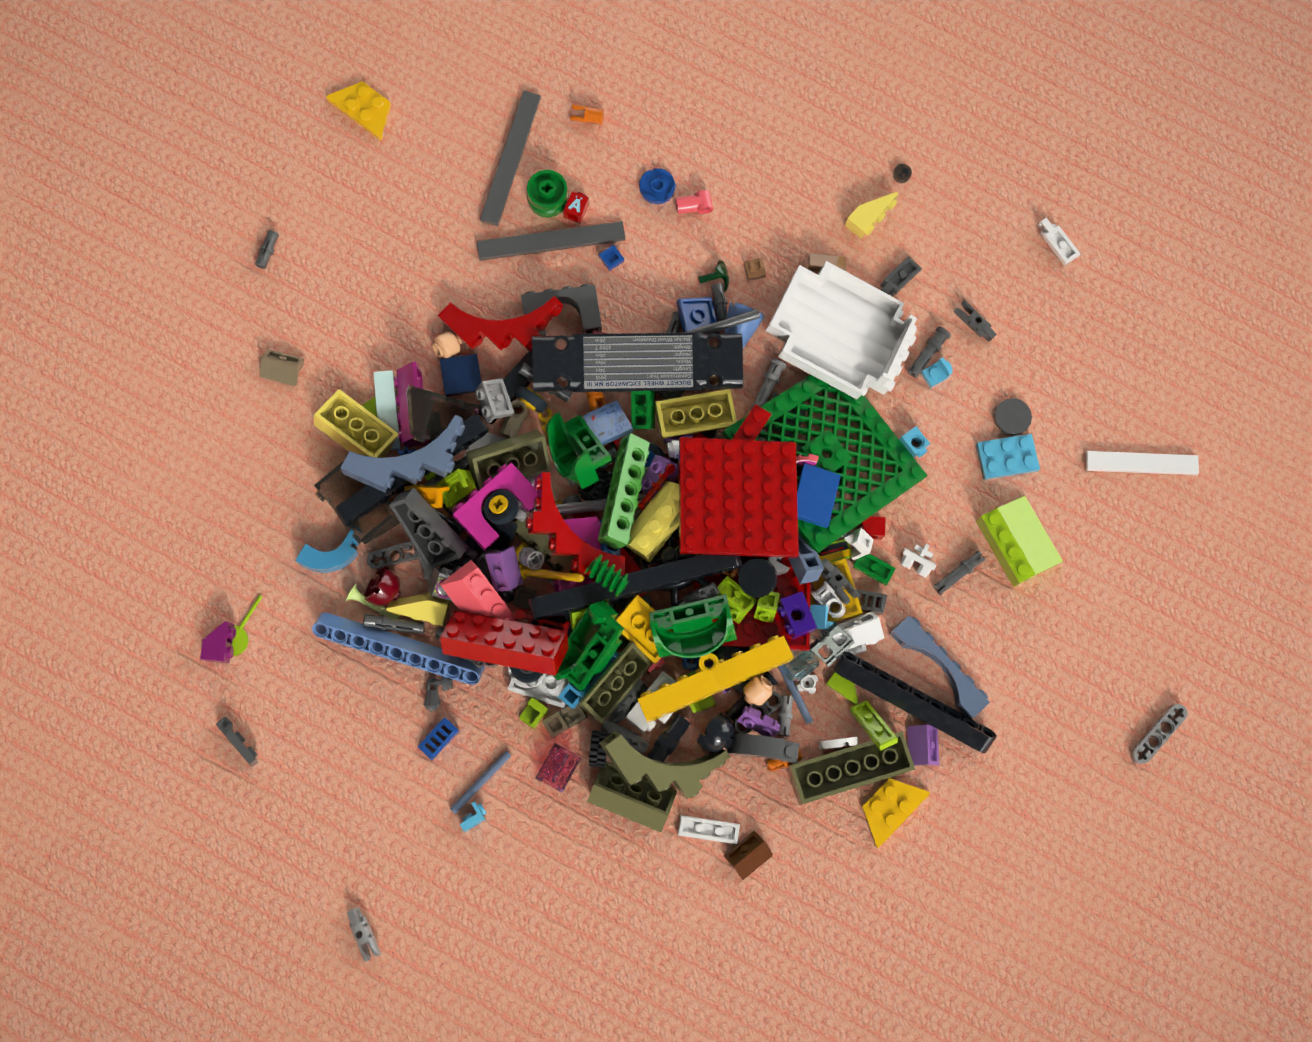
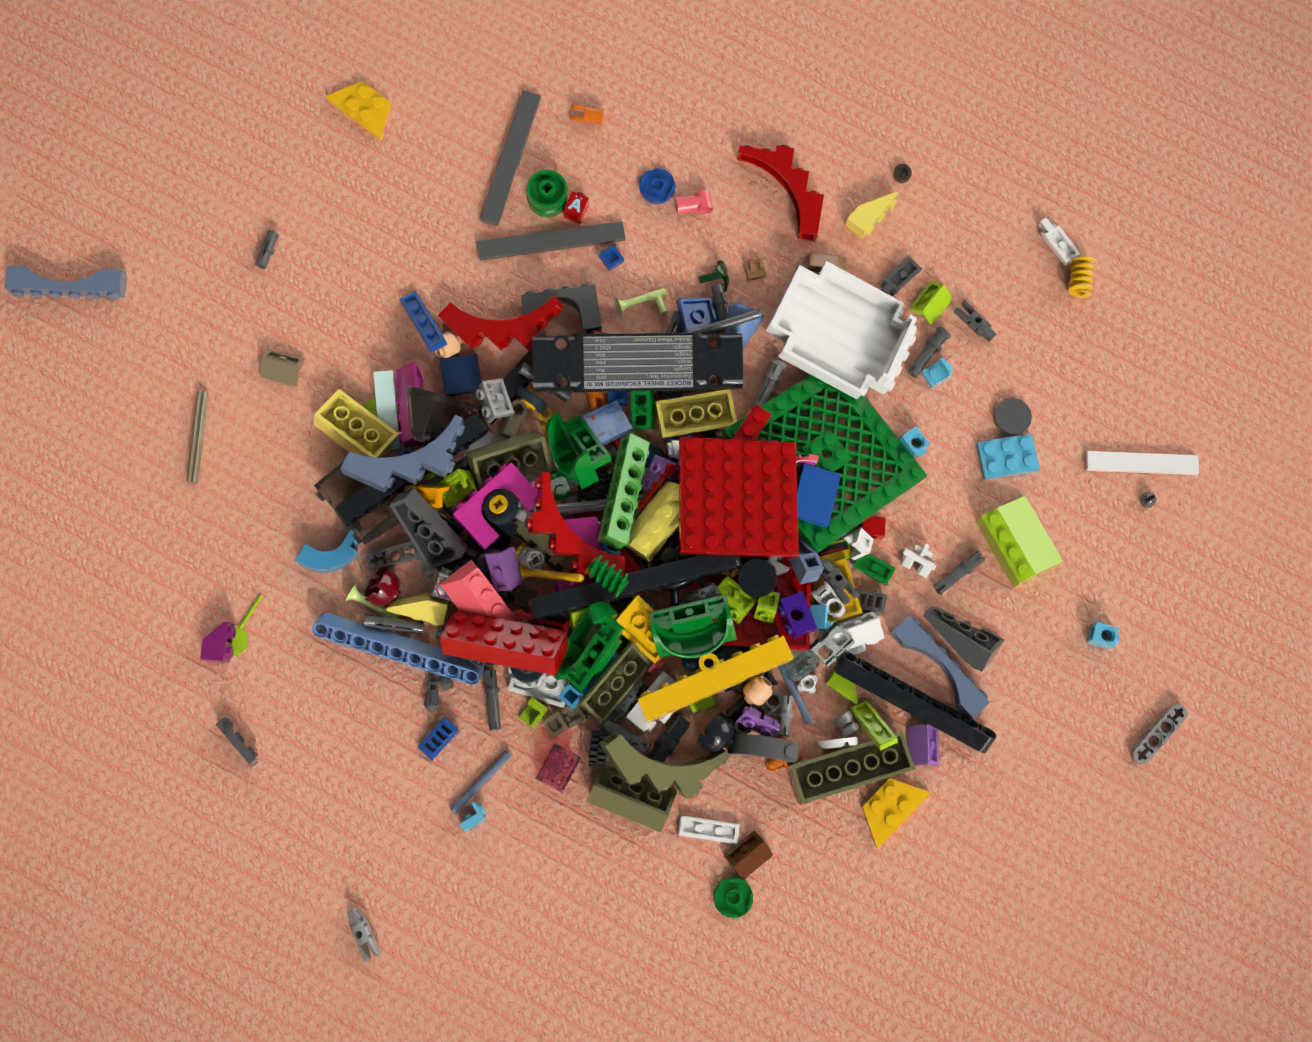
(105, 283): none -> sand blue arch
(197, 437): none -> dark tan axle
(423, 322): none -> blue tile
(492, 700): none -> dark grey pin
(559, 486): none -> bracket
(621, 397): none -> blue plate
(656, 295): none -> yellowish green piece
(733, 897): none -> green tile
(779, 165): none -> red arch
(844, 720): none -> light grey wheel
(932, 302): none -> lime panel
(972, 644): none -> dark grey wedge
(1081, 277): none -> yellow piece
(1096, 639): none -> medium azure brick
(1150, 503): none -> dark grey hinge

